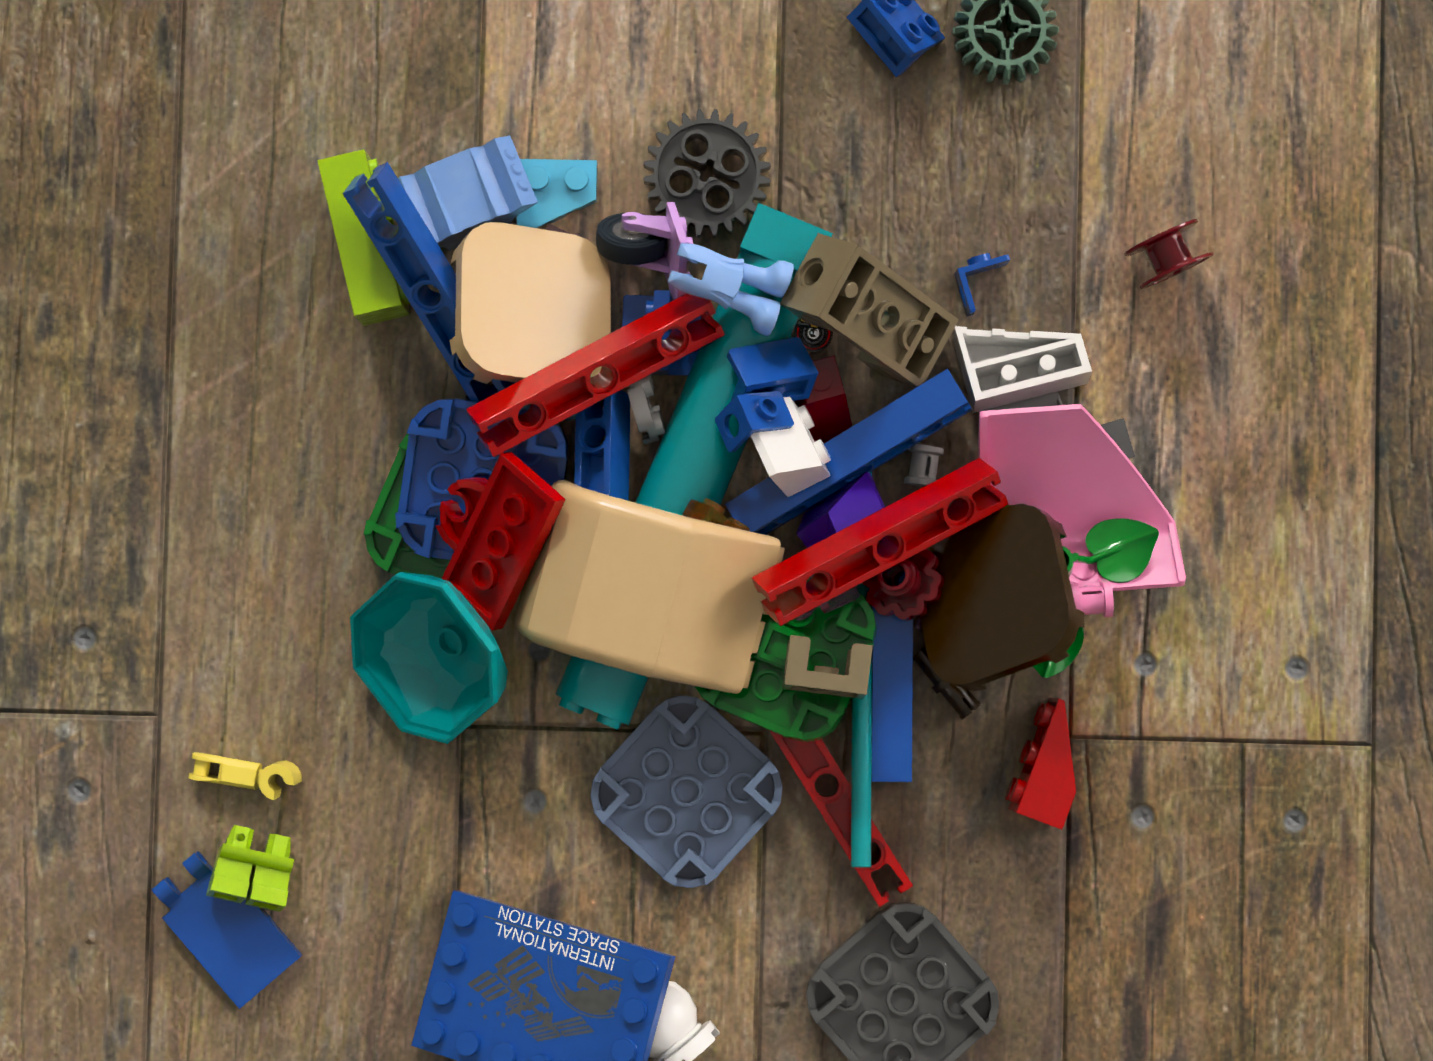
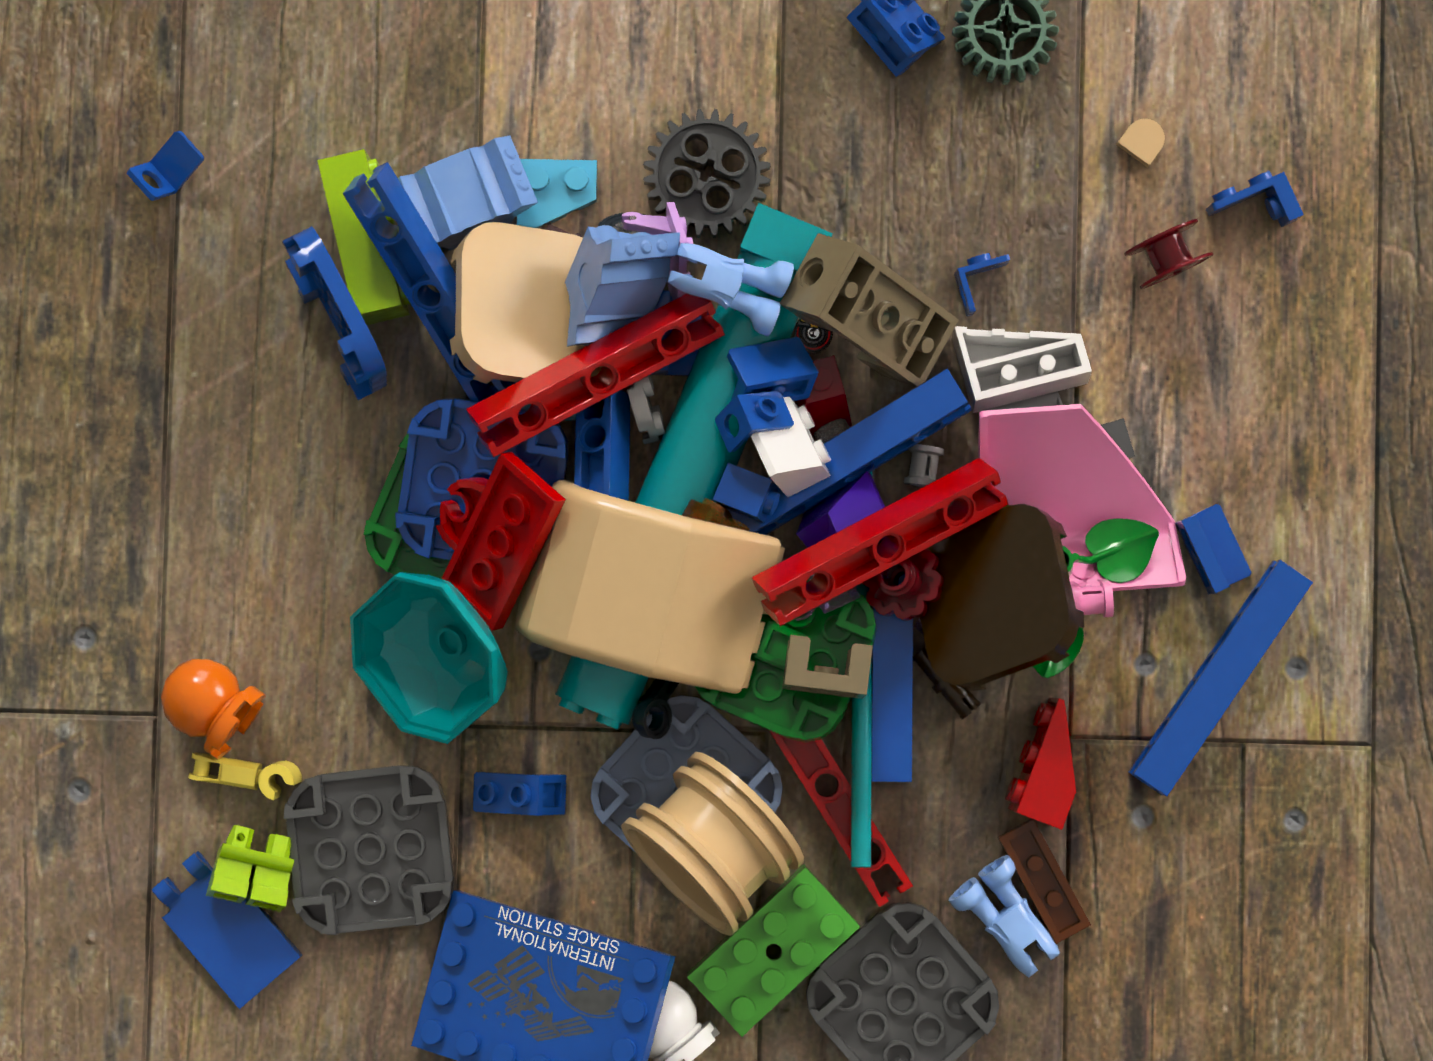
(169, 167): none -> blue bracket
(206, 702): none -> orange tile
(319, 278): none -> blue tile
(369, 849): none -> dark grey tile
(519, 793): none -> blue bracket
(616, 280): none -> medium blue slope
(656, 704): none -> black piece
(713, 843): none -> tan wheel
(747, 493): none -> blue brick
(799, 919): none -> bright green brick
(831, 430): none -> clear smoke tile
(1014, 924): none -> light blue piece
(1044, 881): none -> reddish brown plate
(1143, 140): none -> tan tile
(1213, 549): none -> blue panel
(1220, 677): none -> blue piece
(1280, 202): none -> blue bracket

